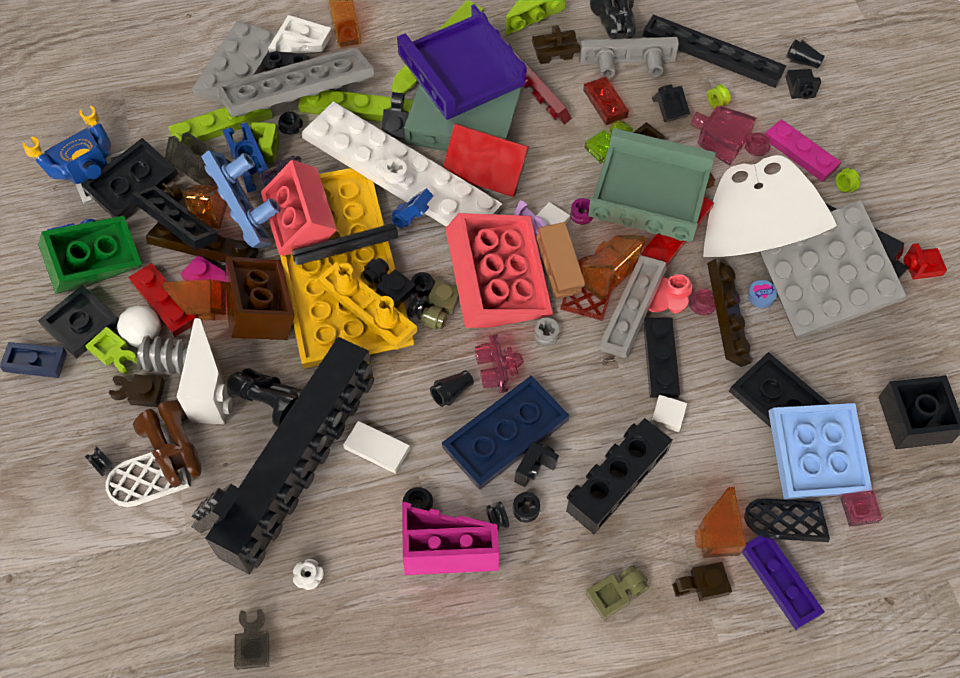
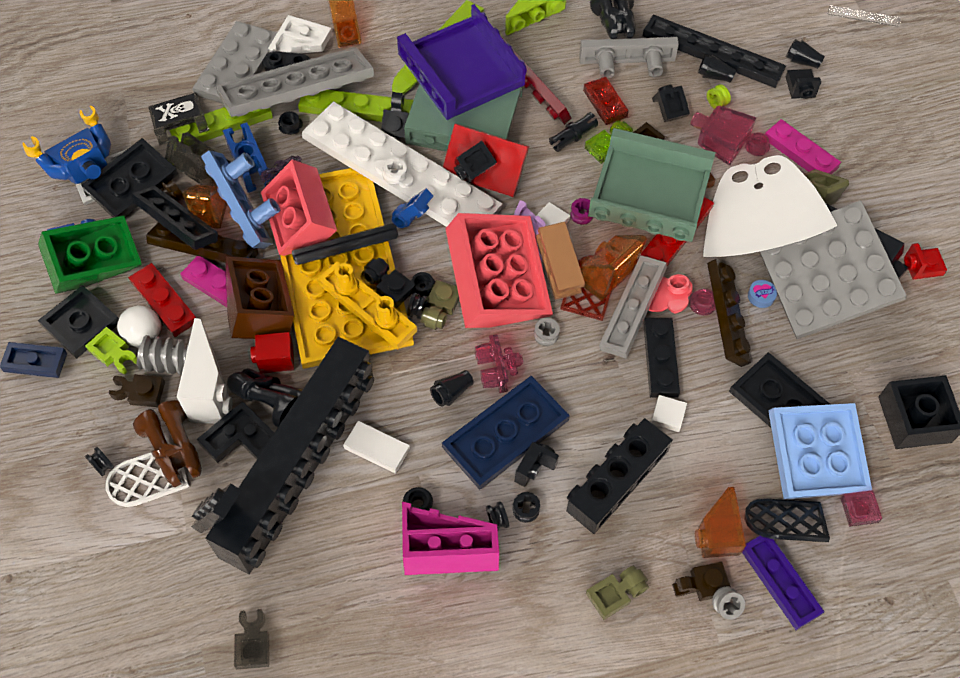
(176, 114): none -> flag
(199, 297): clear orange slope -> none
(236, 428): none -> black plate
(268, 140): lime bracket -> none
(273, 352): none -> red brick
(311, 581): white plate -> none
(474, 162): none -> black bracket
(555, 44): dark brown hips -> none
(573, 131): none -> black pin
(714, 68): none -> black cone
(732, 610): none -> light grey bush
(828, 185): none -> olive slope
(848, 180): lime plate -> none
(864, 16): none -> clear bar

